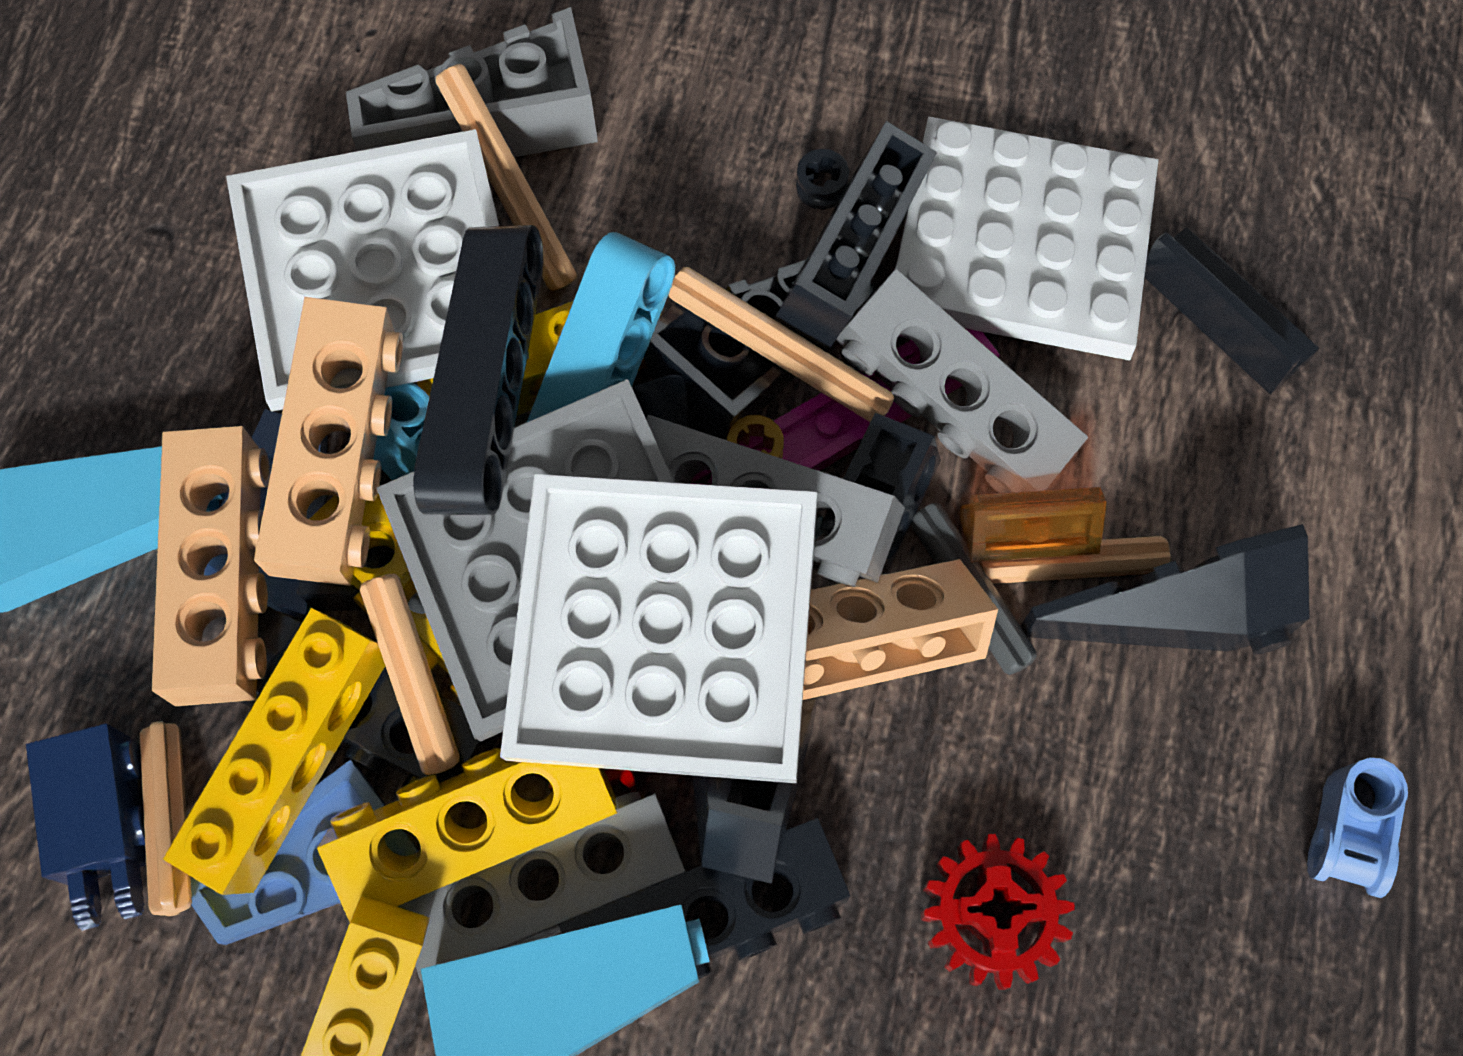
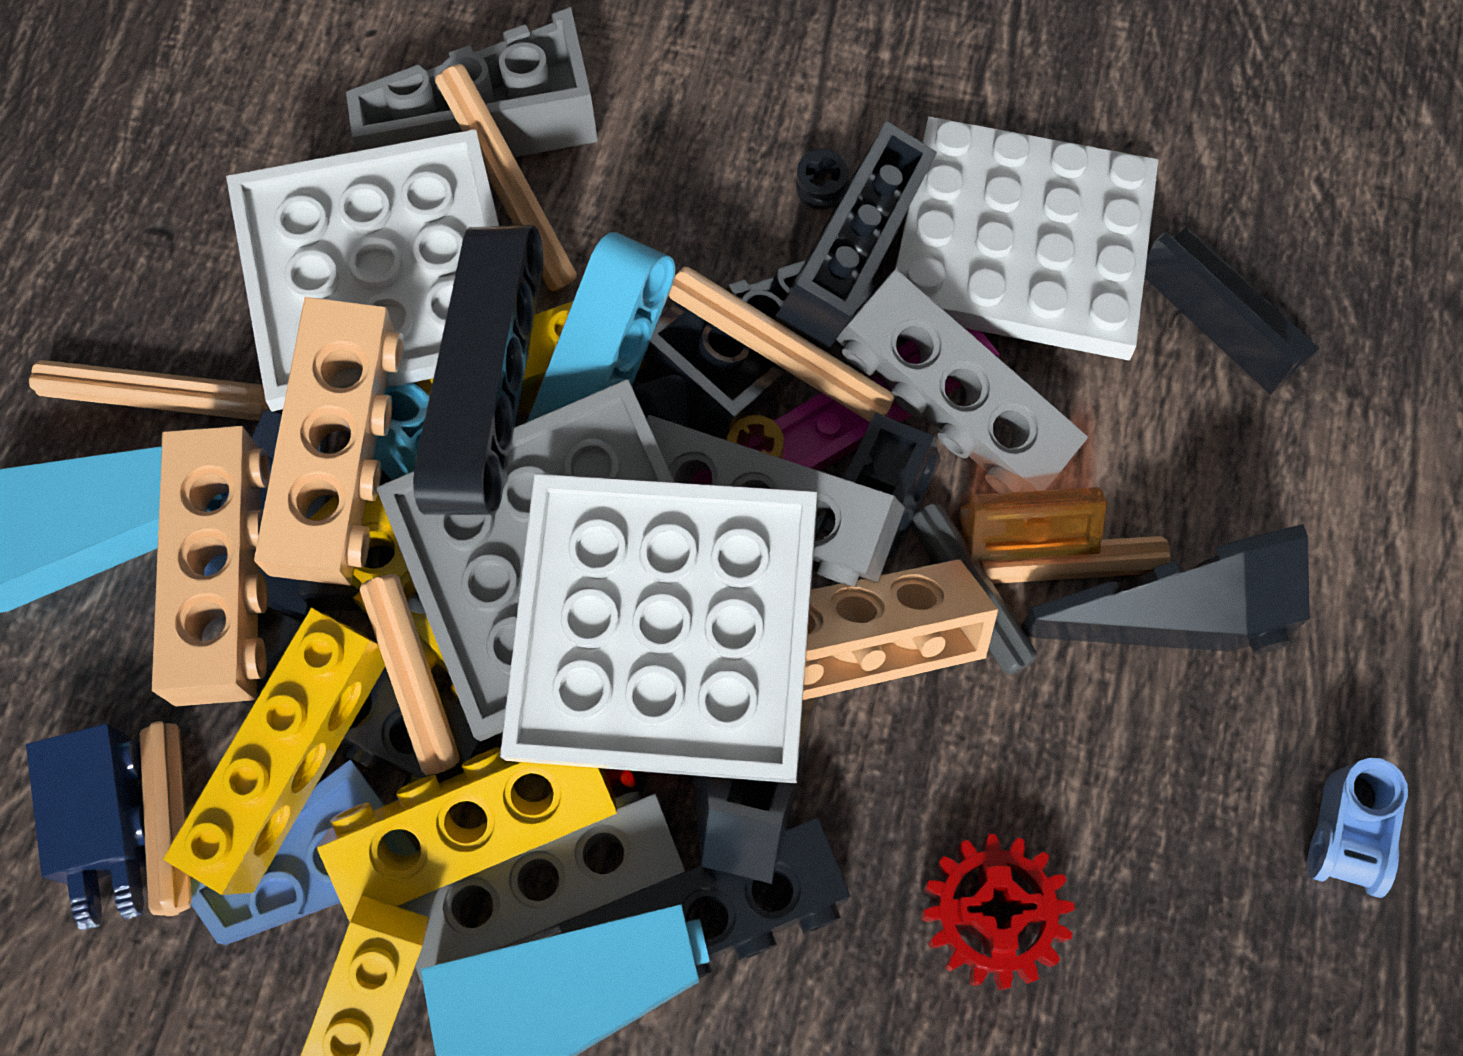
(148, 390): none -> light nougat axle

